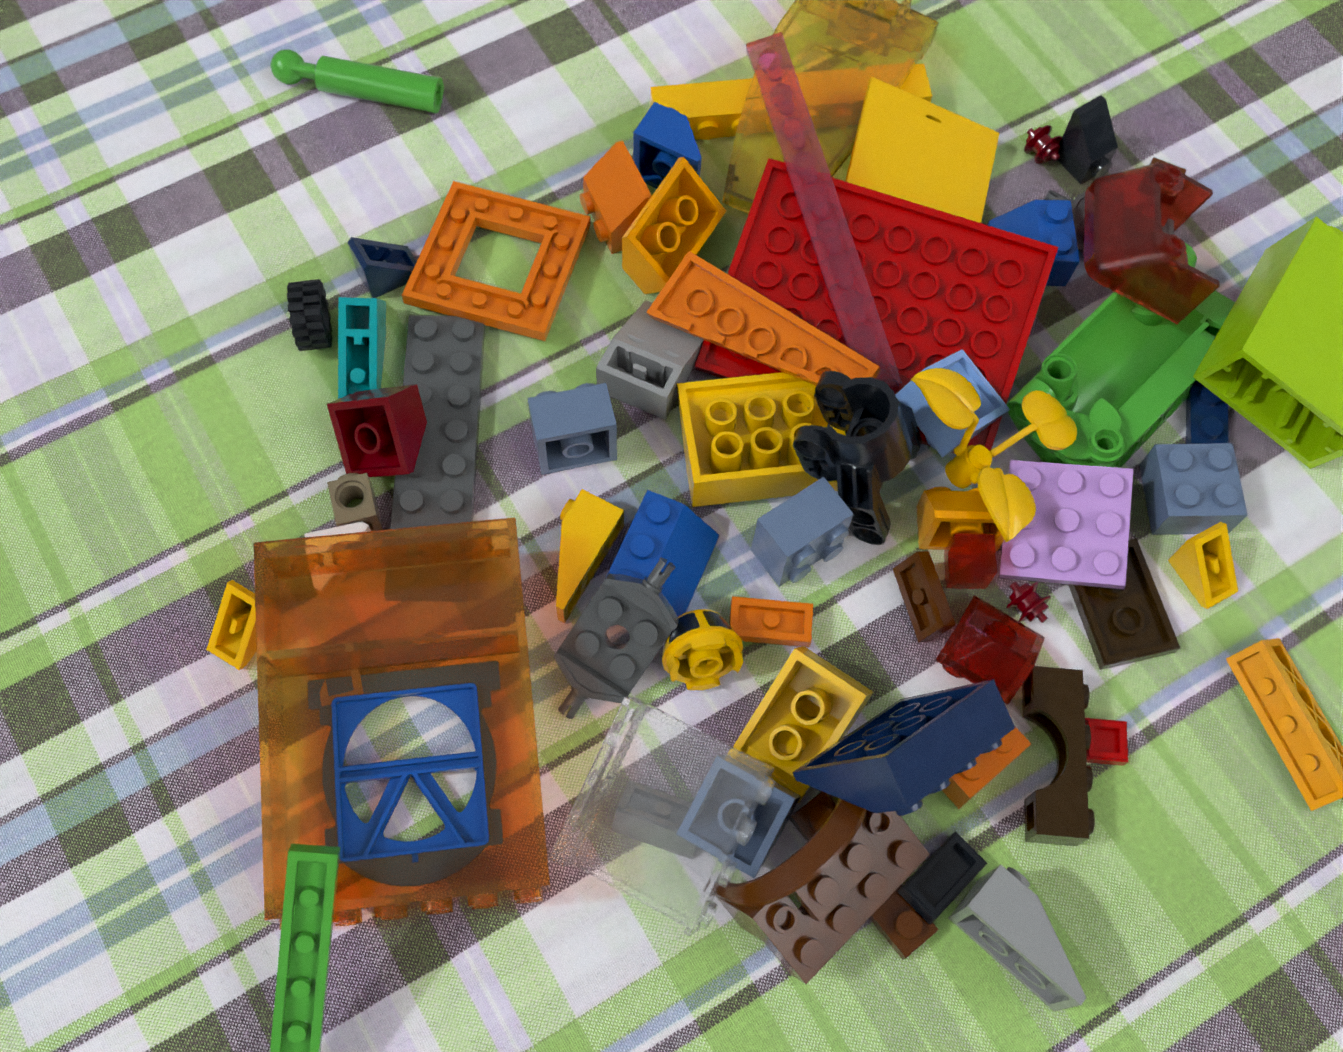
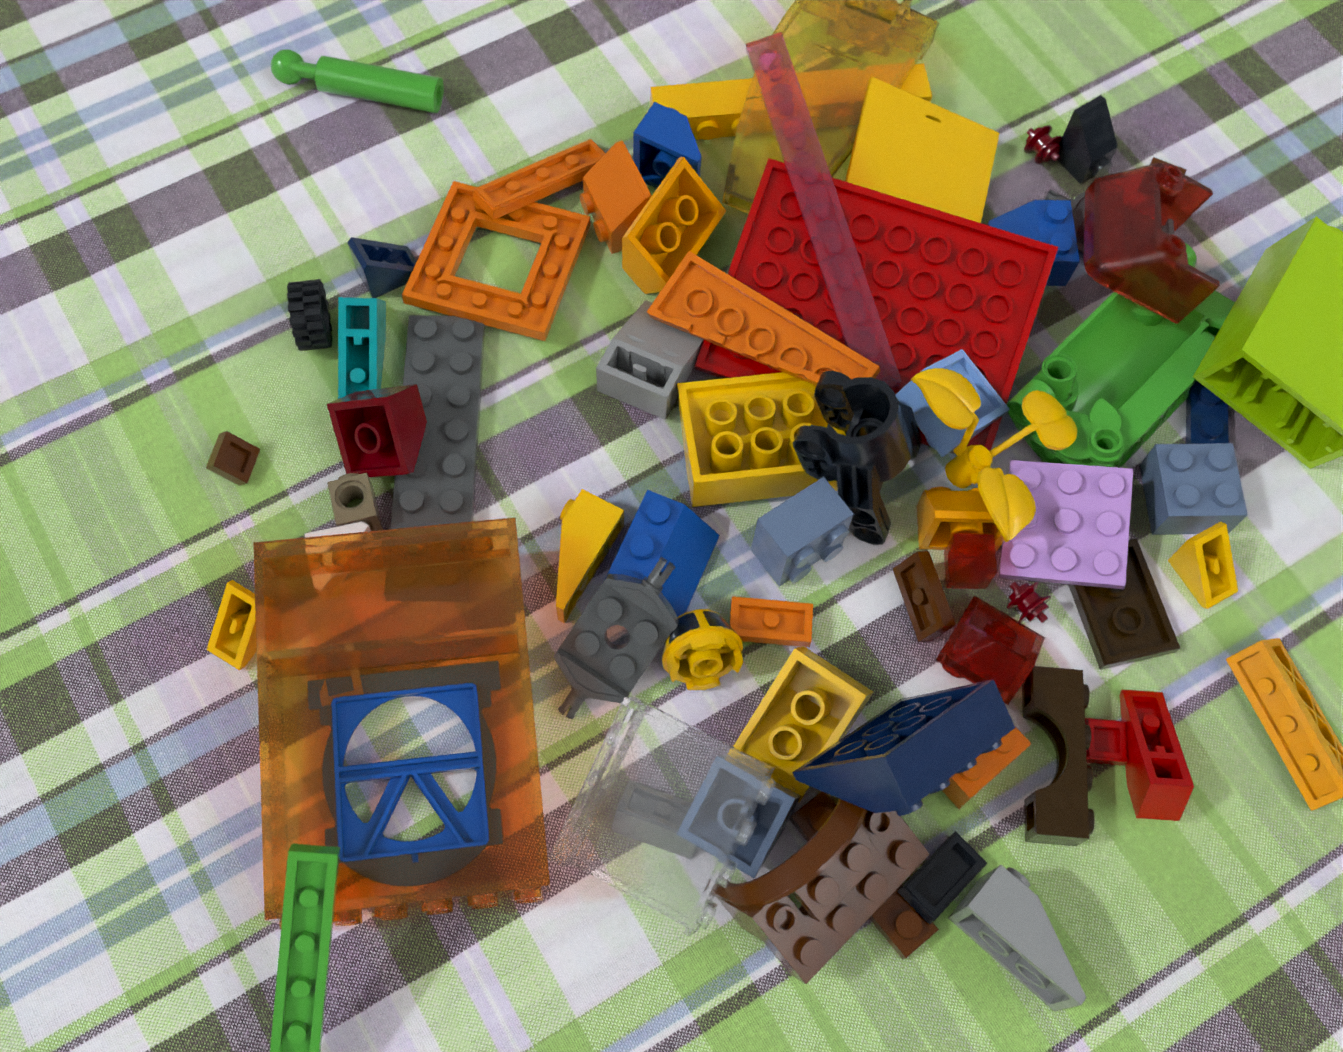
(233, 458): none -> reddish brown plate
(537, 180): none -> orange tile
(573, 427): sand blue brick -> none
(1156, 764): none -> red slope

